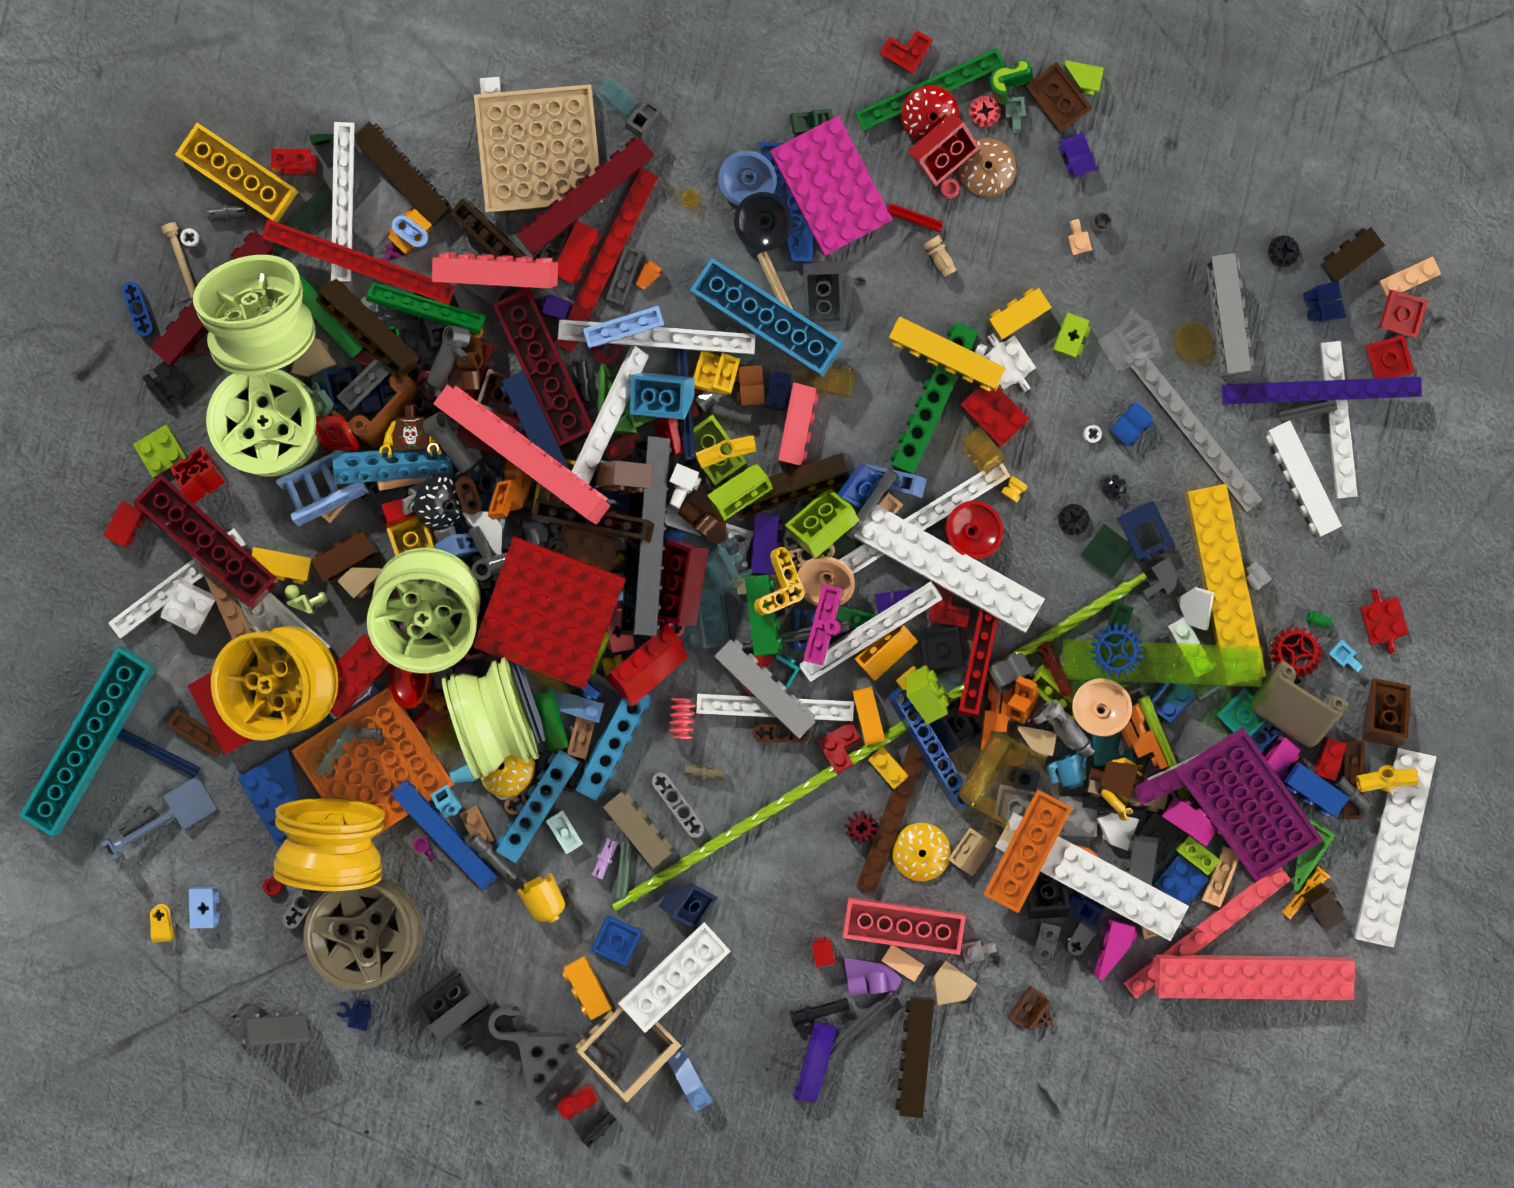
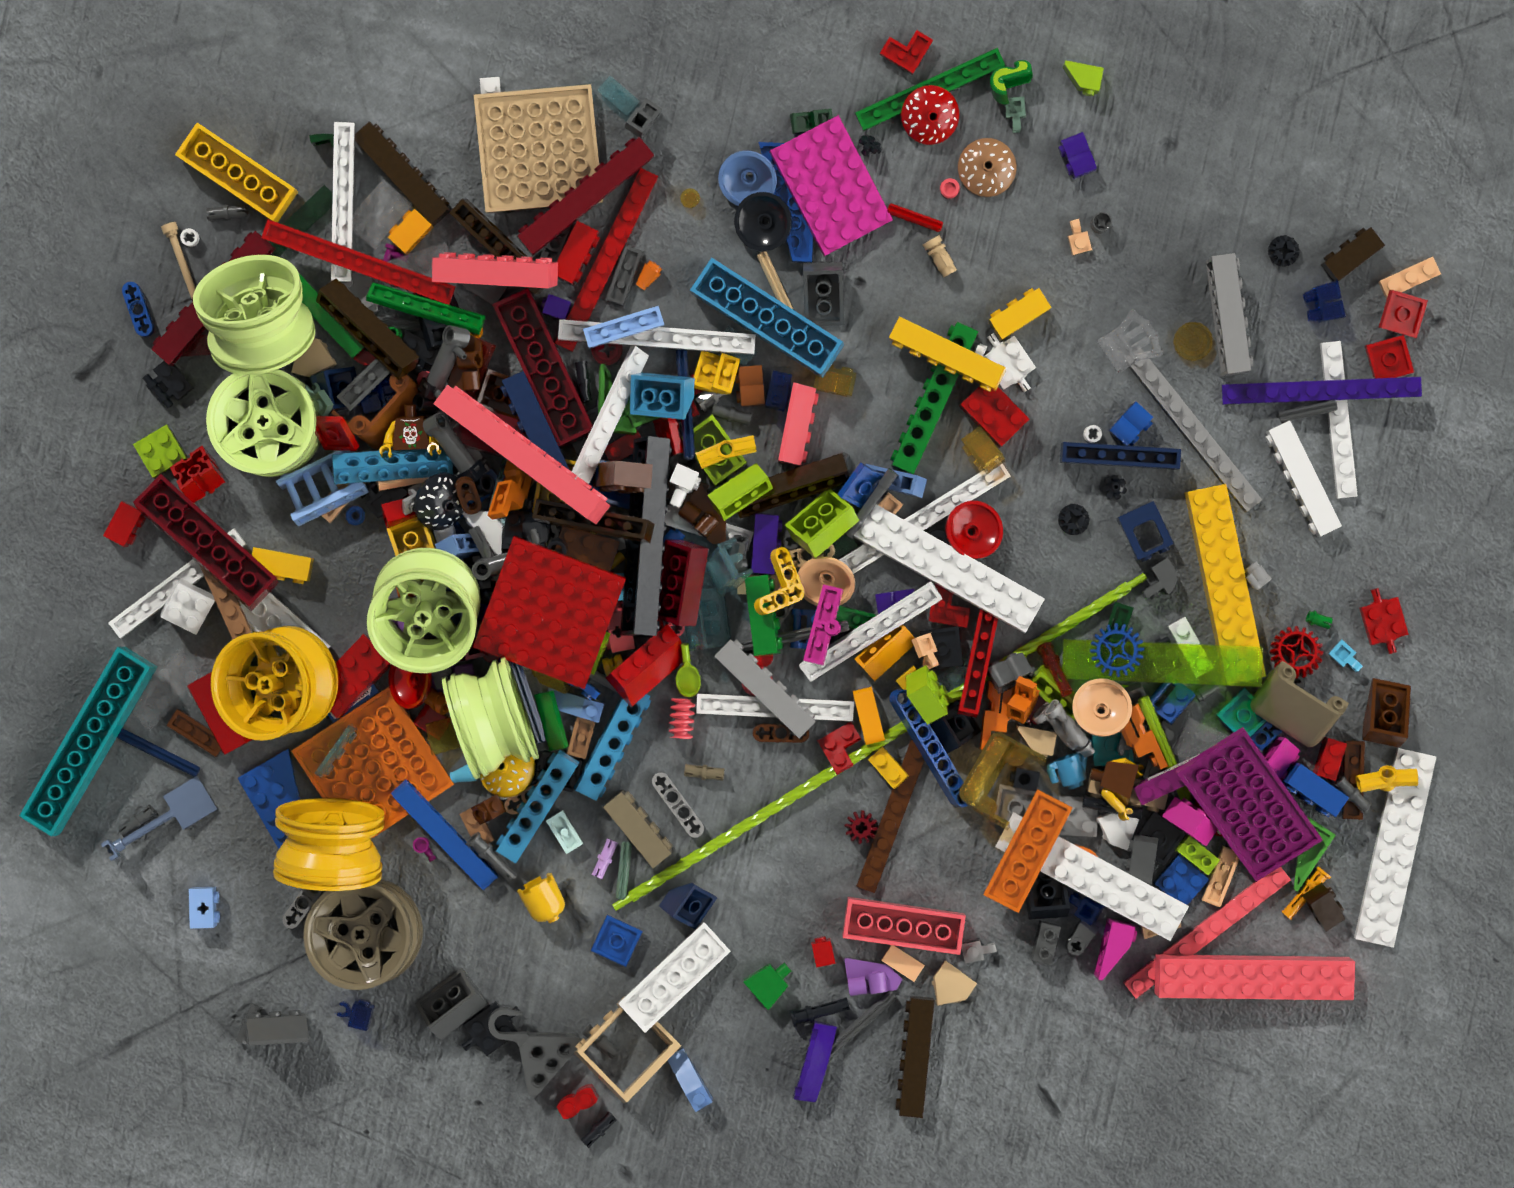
(161, 927): yellow piece -> none
(272, 886): red tile -> none
(287, 160): red window -> none
(303, 602): yellowish green piece -> none
(345, 555): reddish brown brick -> none
(349, 513): none -> blue plate
(359, 581): tan slope -> none
(369, 733): dark grey pin -> none
(410, 231): light blue plate -> none
(450, 805): medium azure brick -> none
(488, 809): none -> reddish brown brick
(587, 988): light orange brick -> none
(687, 678): none -> lime piece
(768, 983): none -> green torso
(790, 662): teal bracket -> none
(869, 145): none -> black plant
(916, 838): yellow dish -> none
(926, 648): none -> light nougat plate
(943, 149): red brick -> none
(971, 851): tan panel -> none
(979, 118): coral gear -> none
(1014, 488): yellow wheel -> none
(1032, 1010): reddish brown slope -> none
(1058, 97): reddish brown plate -> none
(1071, 324): lime brick -> none
(1107, 551): clear green plate -> none
(1120, 455): none -> dark blue brick
(1197, 607): white slope -> none

